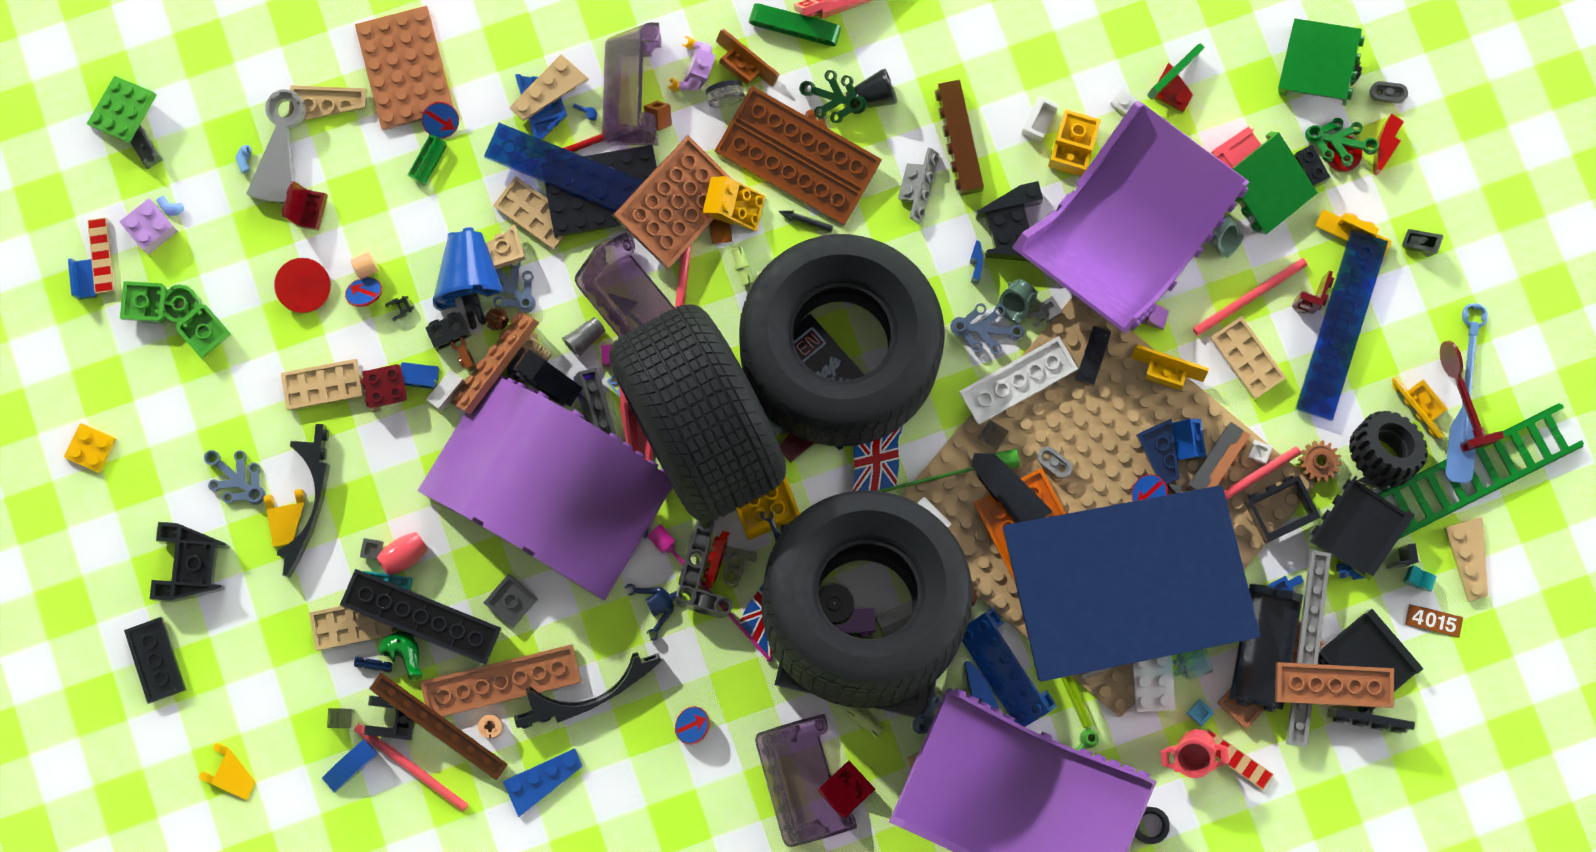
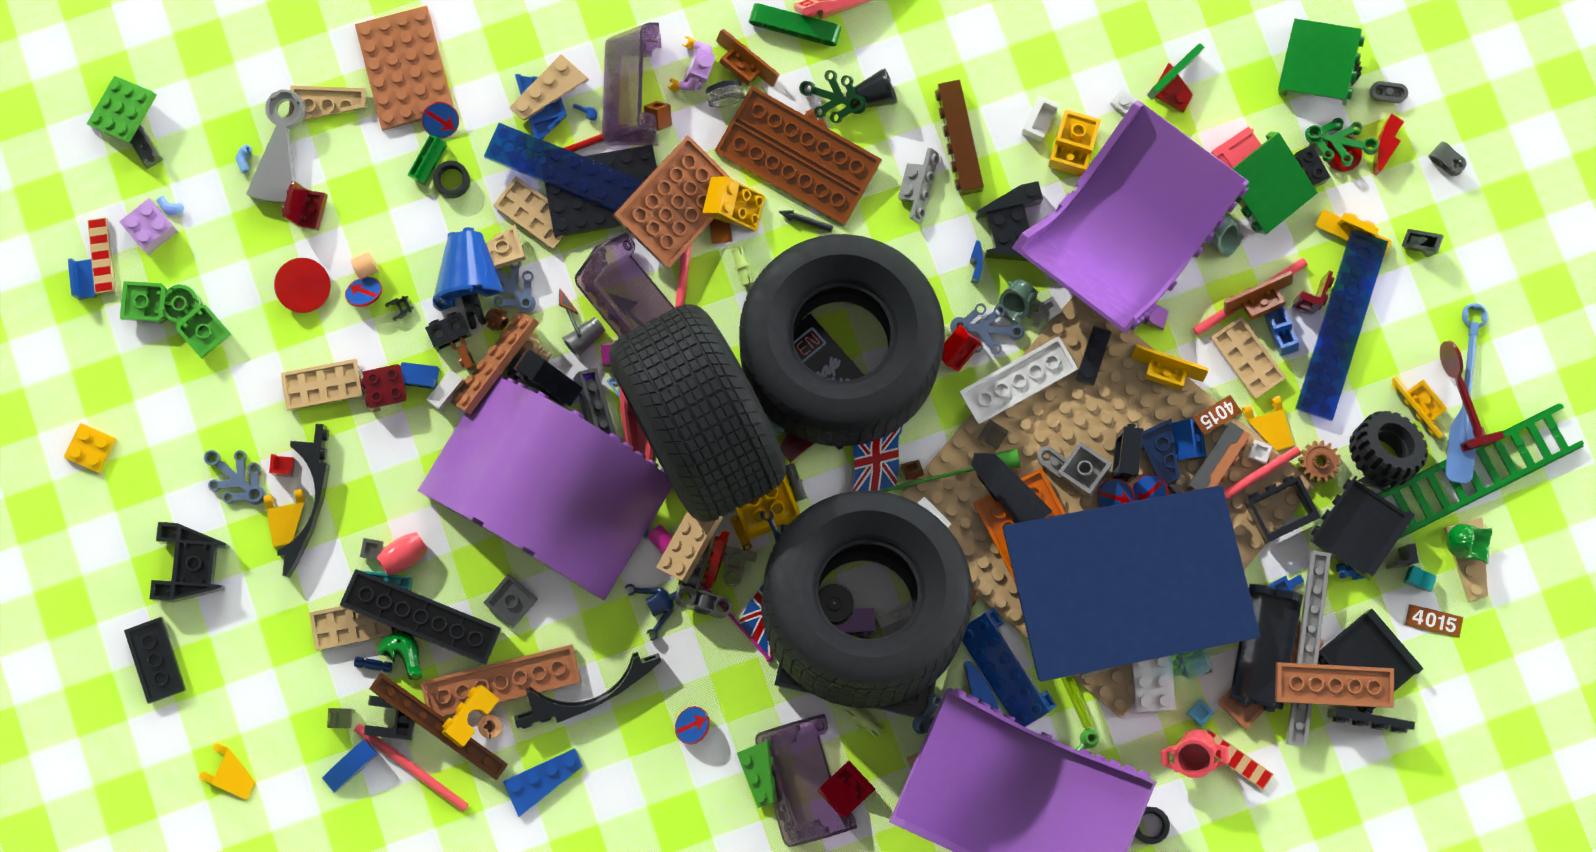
(281, 466): none -> red panel
(446, 166): none -> black tyre
(457, 728): none -> yellow arch
(565, 303): none -> piece
(687, 547): none -> tan plate
(740, 532): none -> clear yellow piece
(758, 772): none -> bright green wing
(795, 482): none -> dark grey axle
(912, 470): none -> reddish brown plate
(959, 348): none -> red panel
(1085, 470): none -> light grey slope
(1115, 492): none -> blue piece
(1127, 453): none -> black window
(1217, 414): none -> dark orange sticker
(1261, 298): none -> dark orange bracket
(1271, 426): none -> yellow flag
(1282, 332): none -> blue slope
(1446, 158): none -> dark grey piece
(1469, 542): none -> green piece

